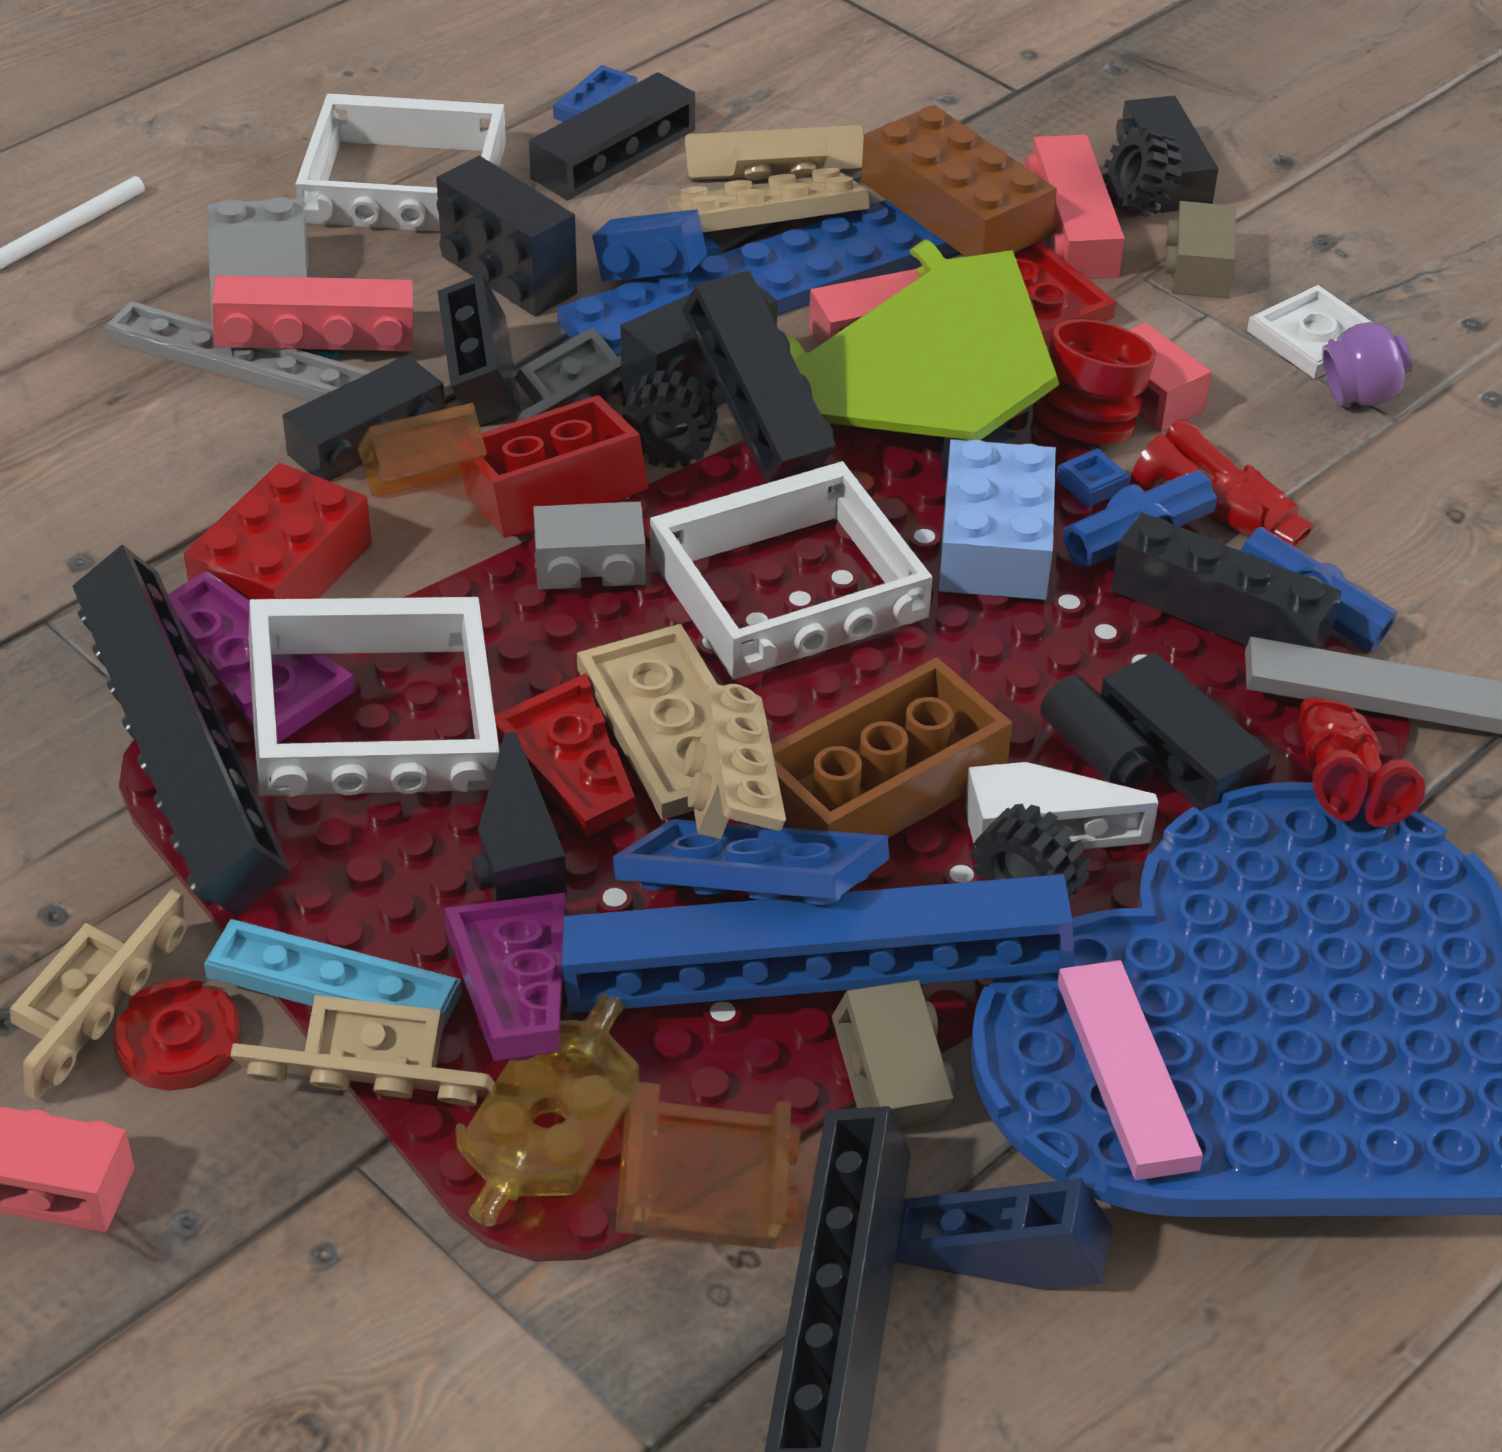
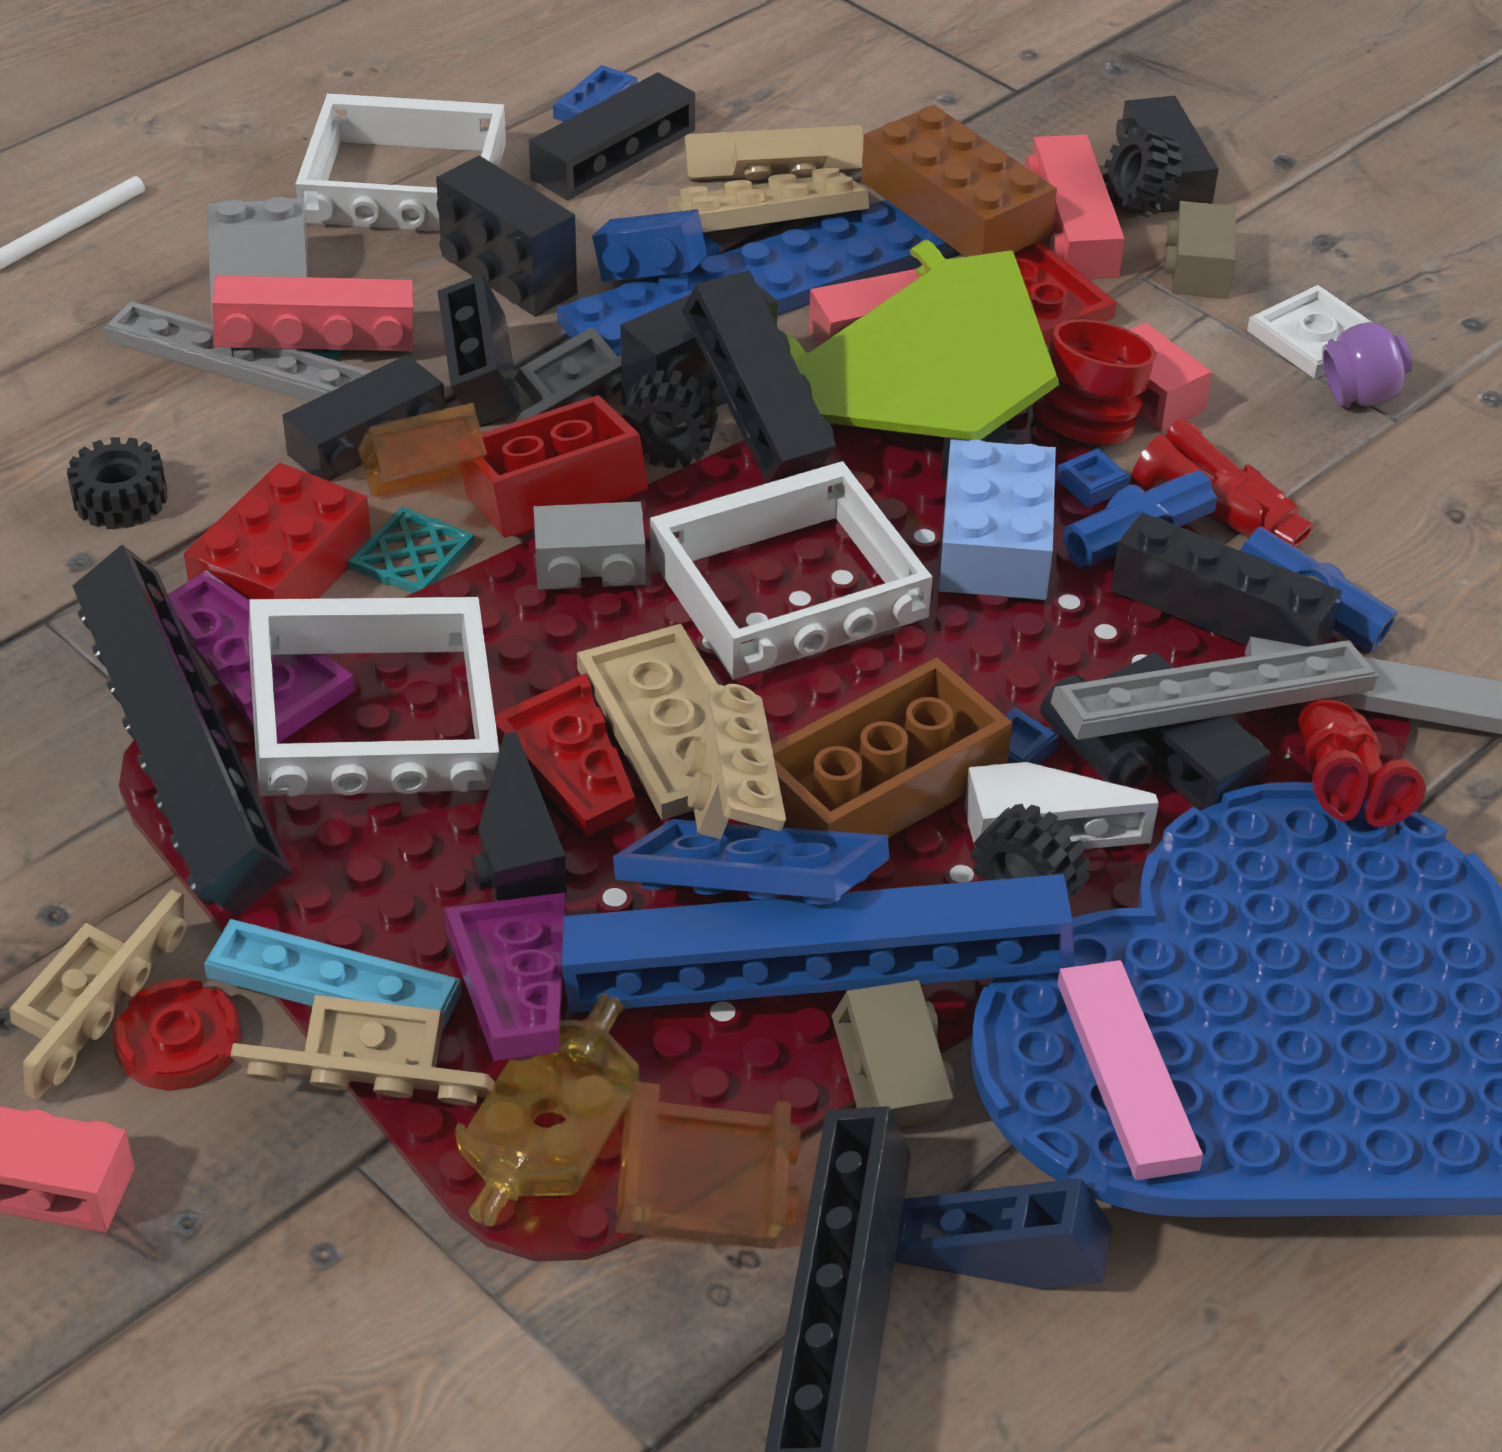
(96, 488): none -> black tyre
(391, 575): none -> teal window
(1029, 739): none -> blue tile
(1212, 689): none -> light grey tile

